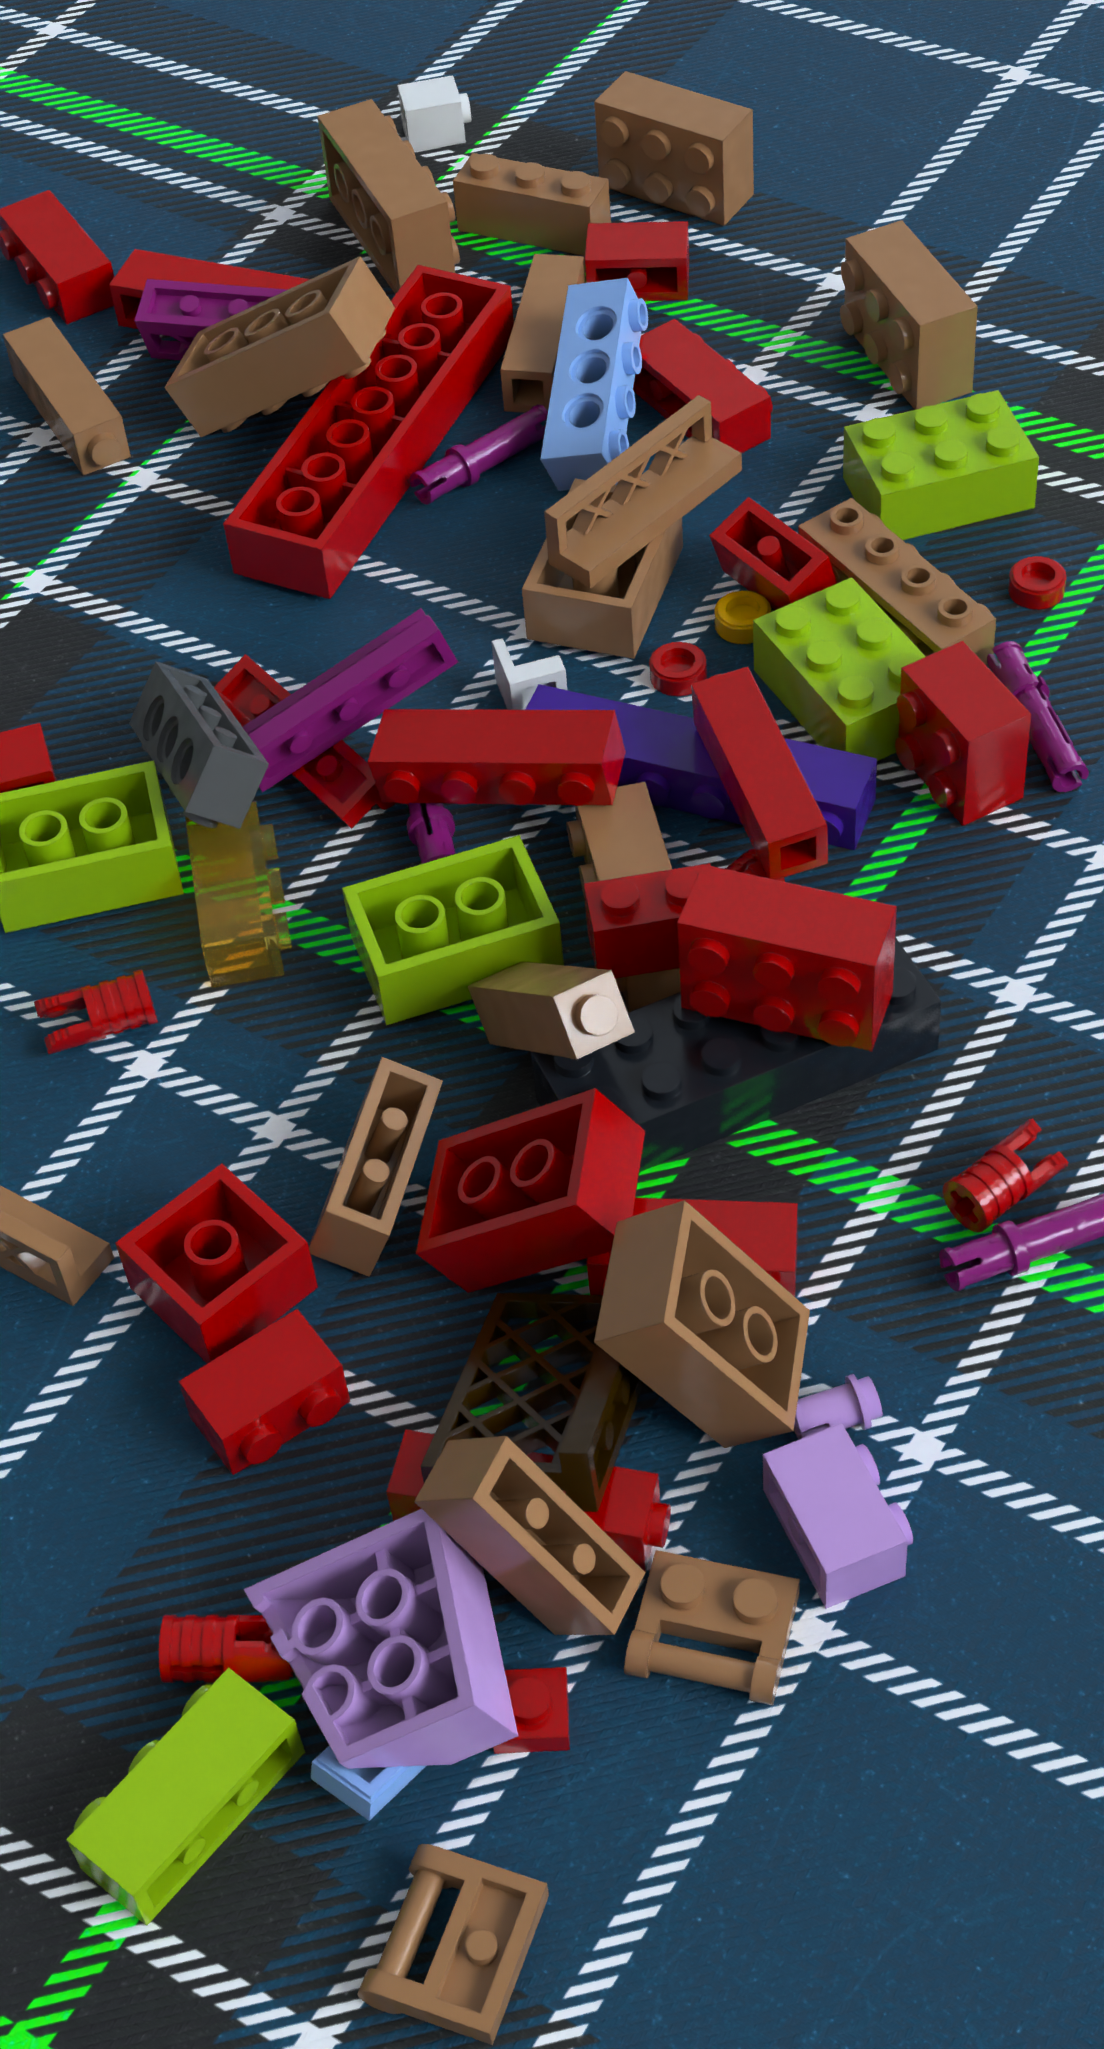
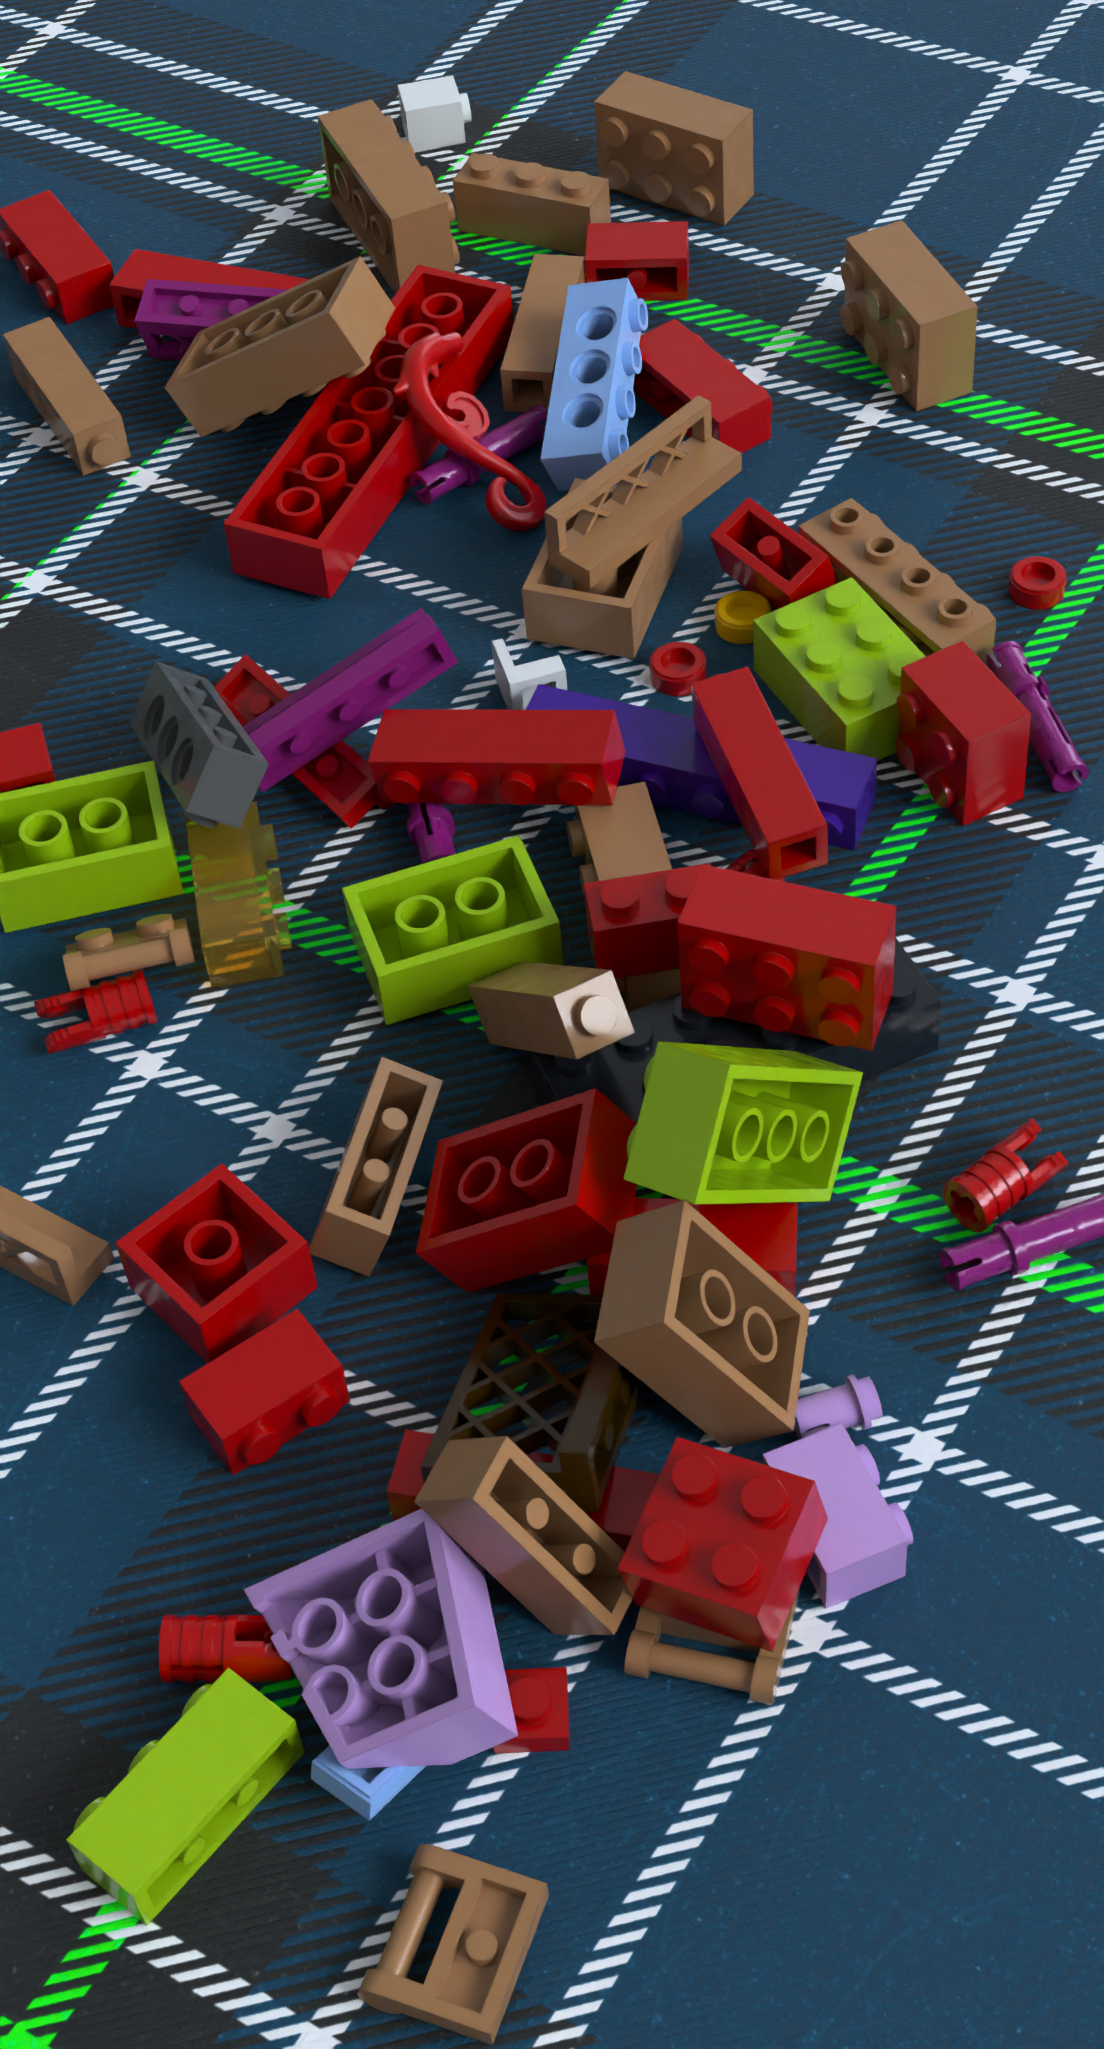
(106, 954): none -> medium nougat plate
(464, 434): none -> red plant
(724, 1543): none -> red brick
(741, 1124): none -> lime brick
(941, 465): lime brick -> none

